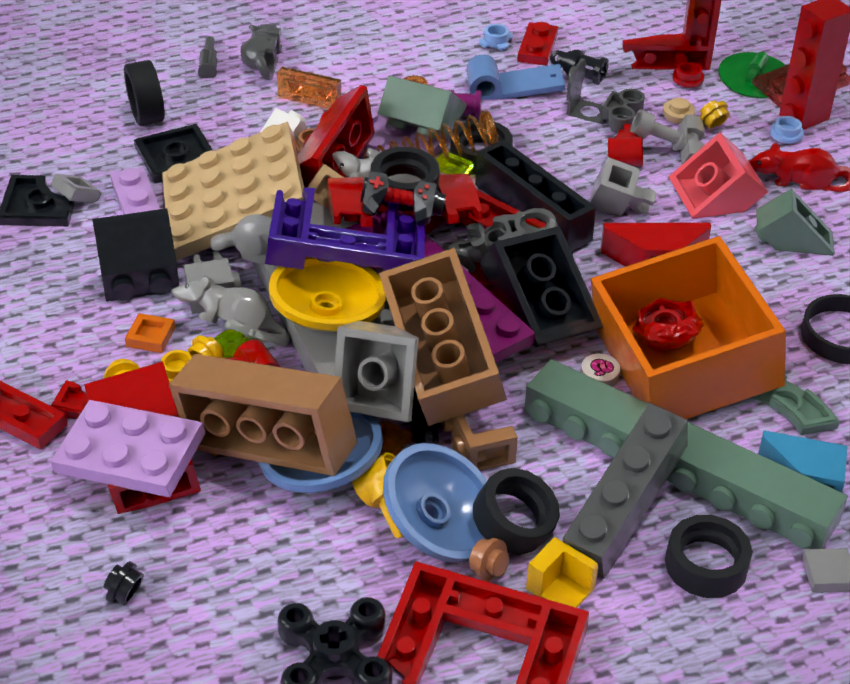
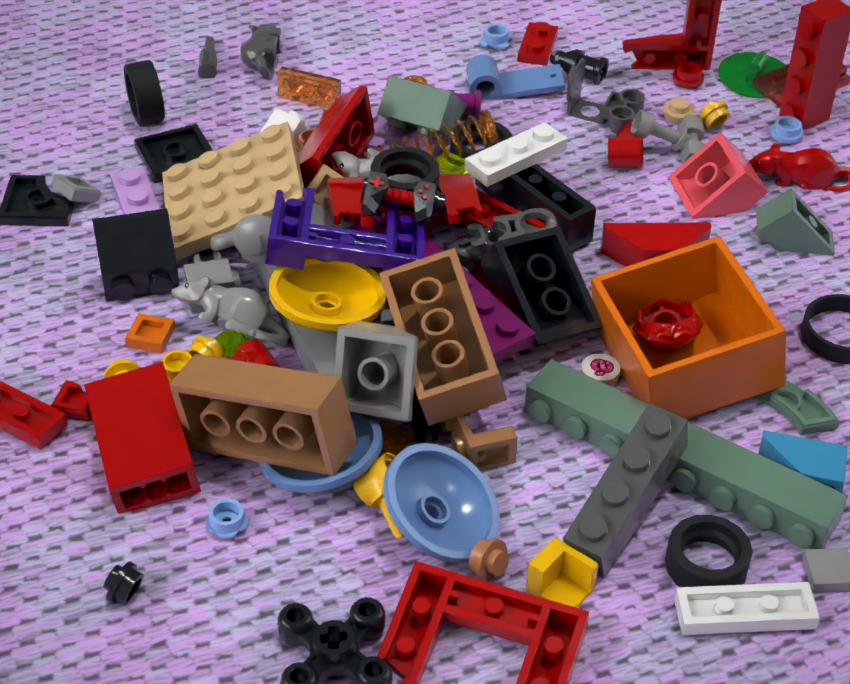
(128, 448): lavender plate -> none
(226, 510): none -> light blue plate
(515, 154): none -> white plate
(533, 493): black tyre -> none
(617, 188): light grey brick -> none
(746, 608): none -> white plate

